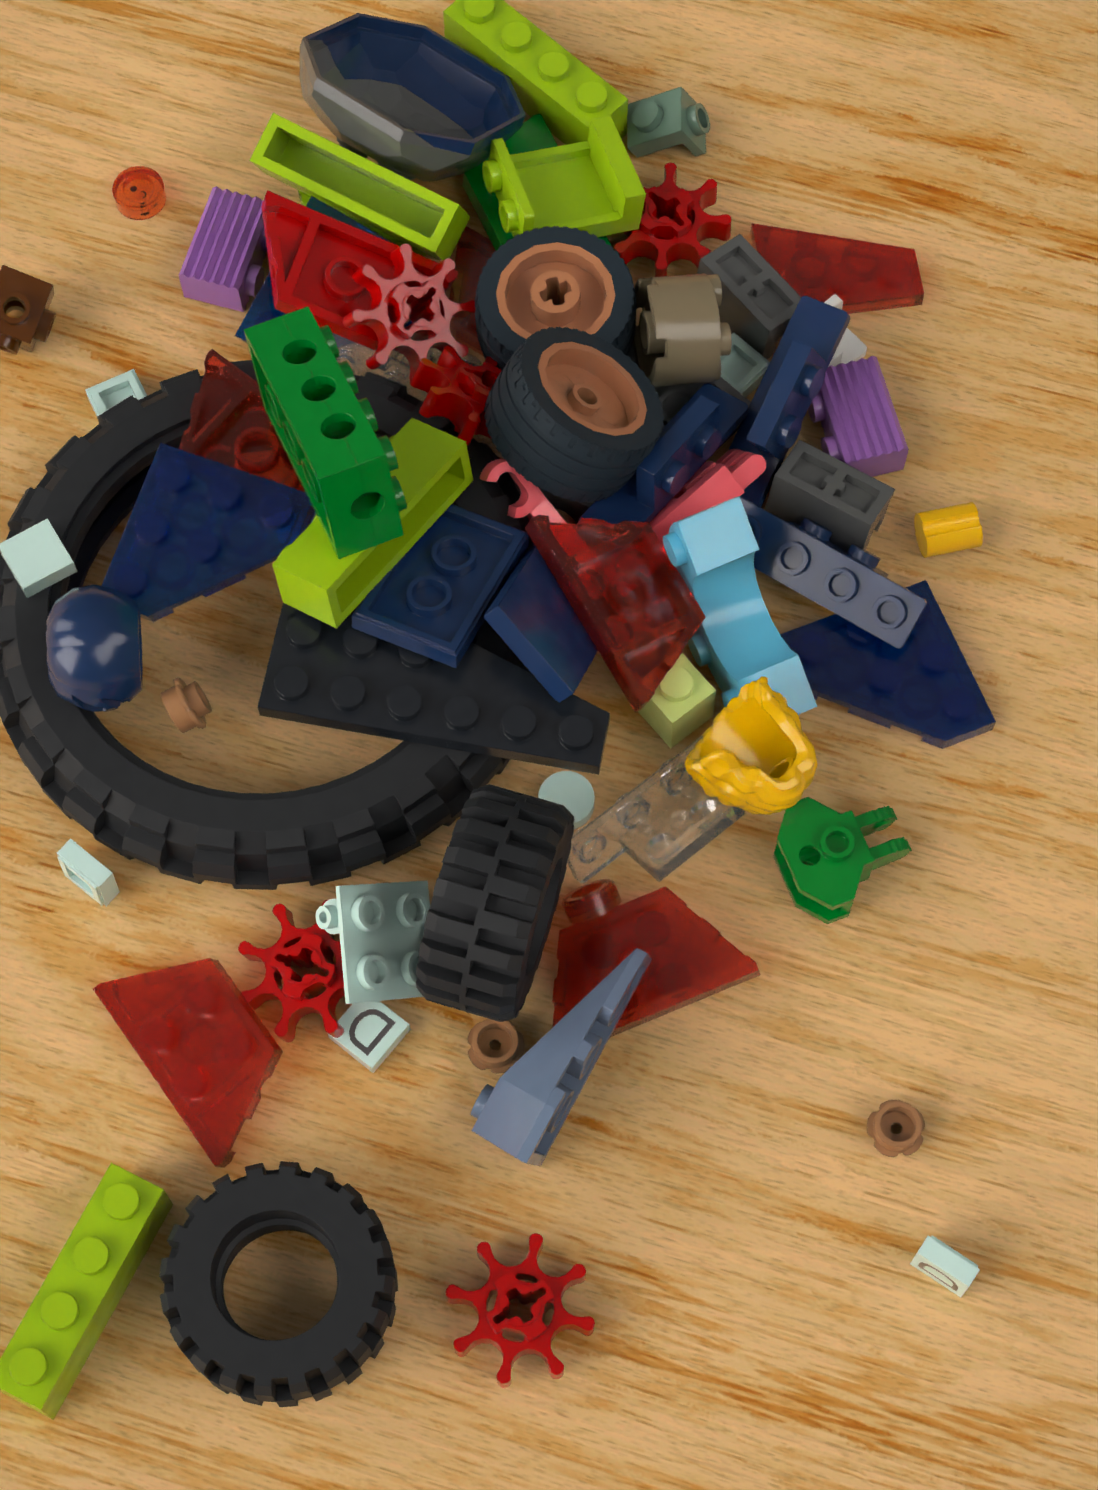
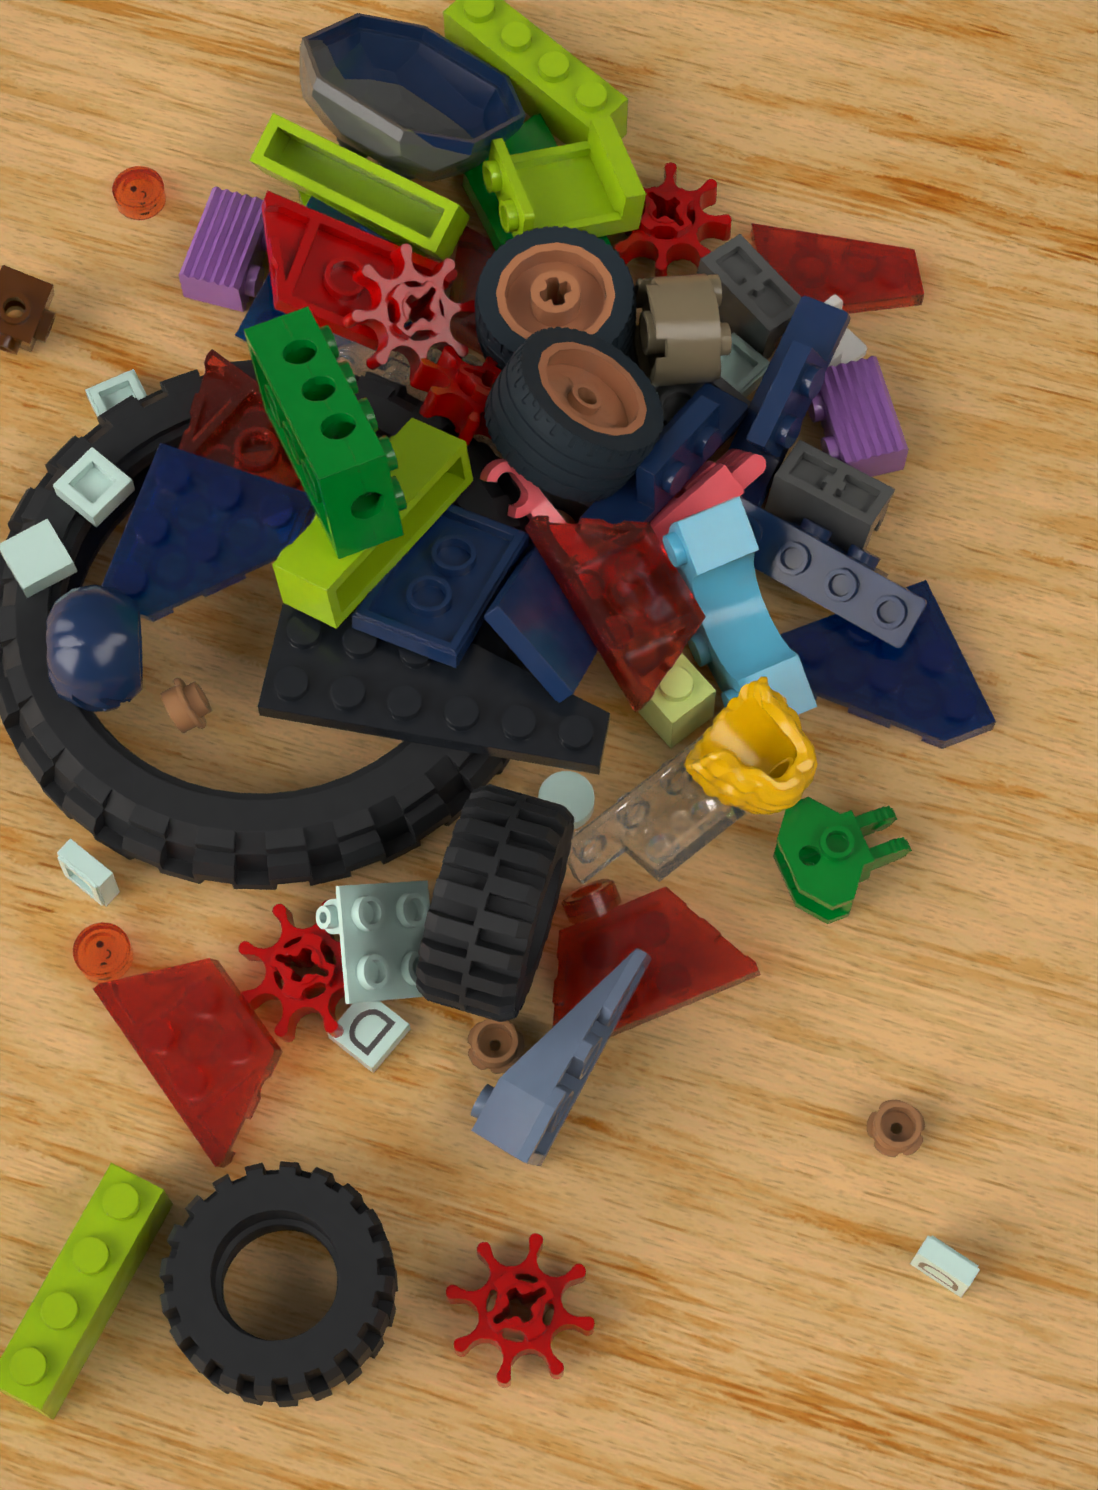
(94, 487): none -> light aqua tile
(103, 952): none -> clear red tile
(667, 122): sand green bracket -> none
(948, 529): yellow piece -> none

